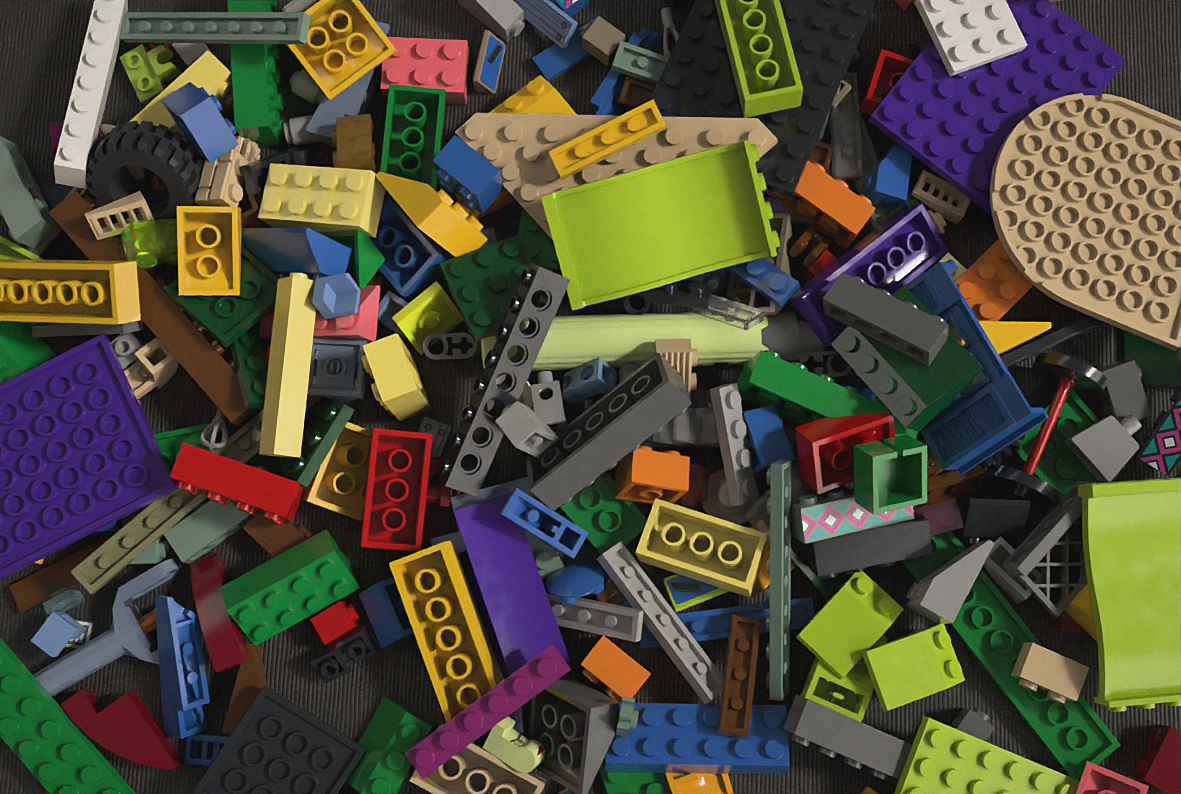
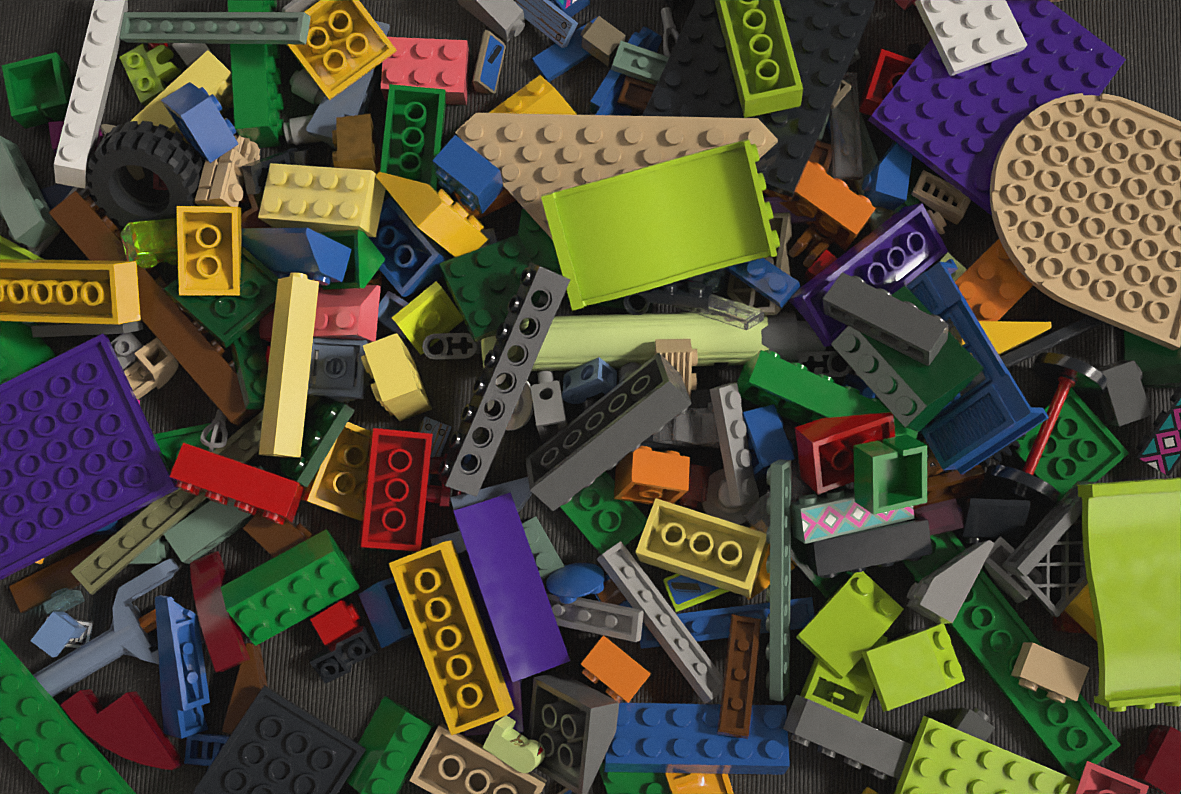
(38, 89): none -> green piece
(127, 204): tan slope -> none
(336, 296): medium blue panel -> none
(488, 711): magenta plate -> none
(526, 429): light grey slope -> none
(544, 523): blue slope -> none
(607, 139): yellow plate -> none
(627, 717): sand green plate -> none
(1105, 446): light grey torso -> none

